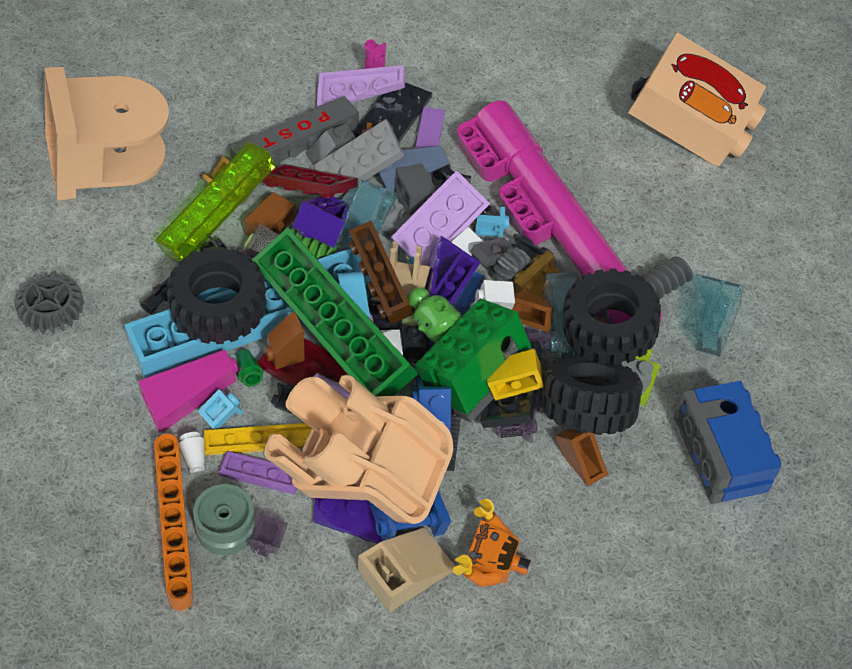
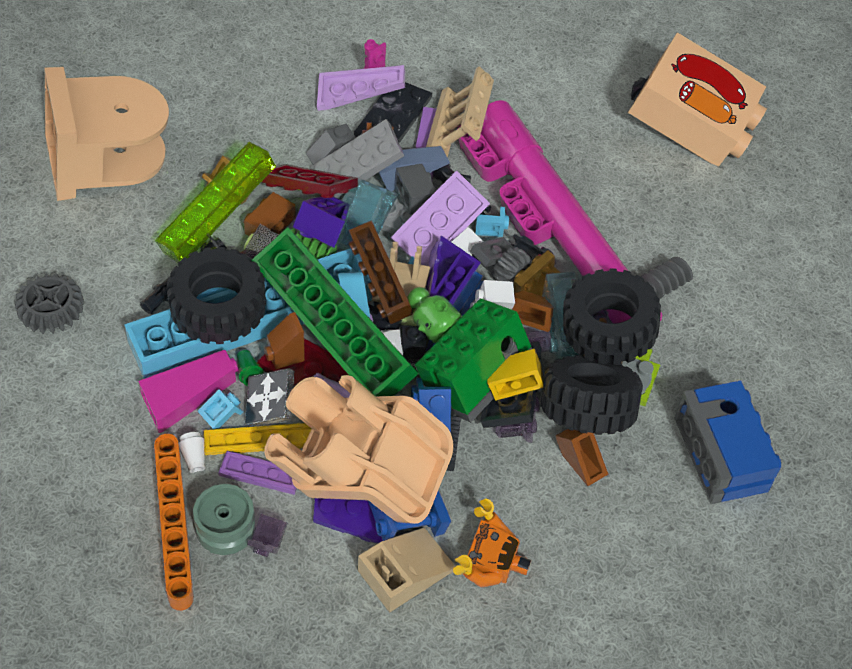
(268, 398): none -> tile
(303, 131): dark grey brick -> none
(452, 104): none -> tan fence
(715, 311): clear light blue wedge -> none

